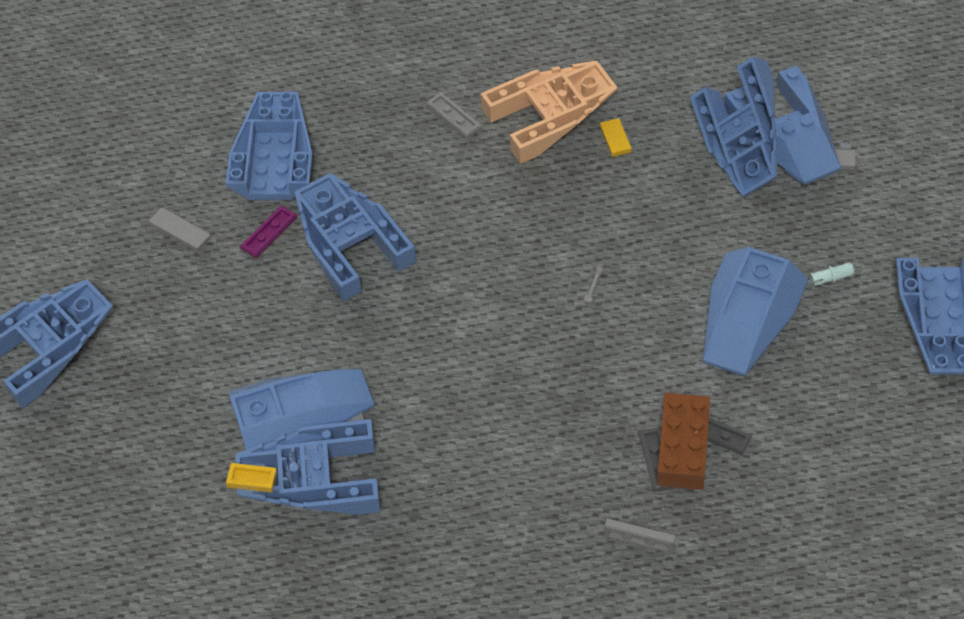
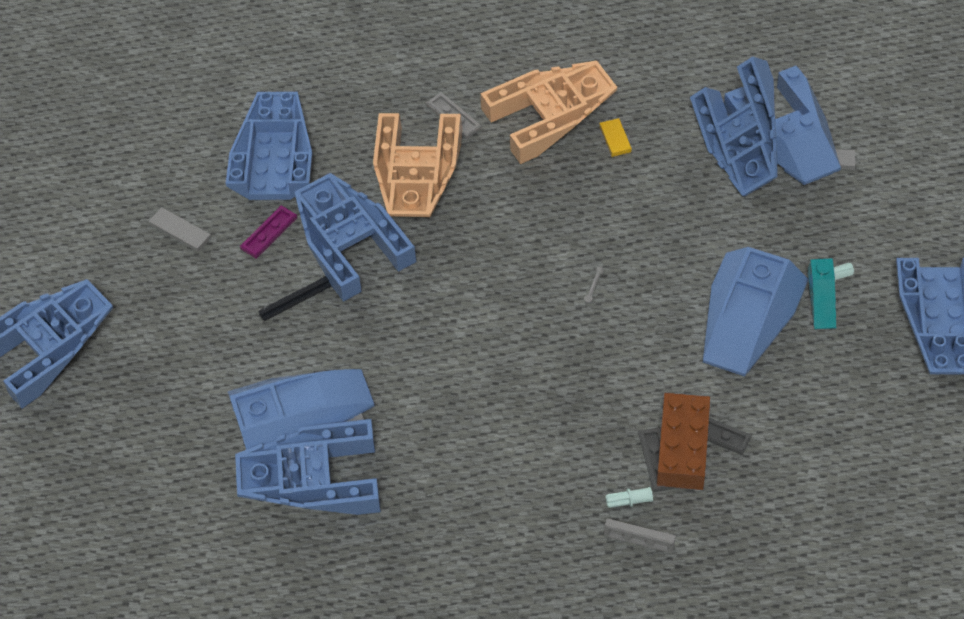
(251, 477): yellow tile -> none
(294, 298): none -> black axle
(414, 175): none -> light nougat wedge
(629, 497): none -> light aqua axle
(822, 293): none -> teal slope

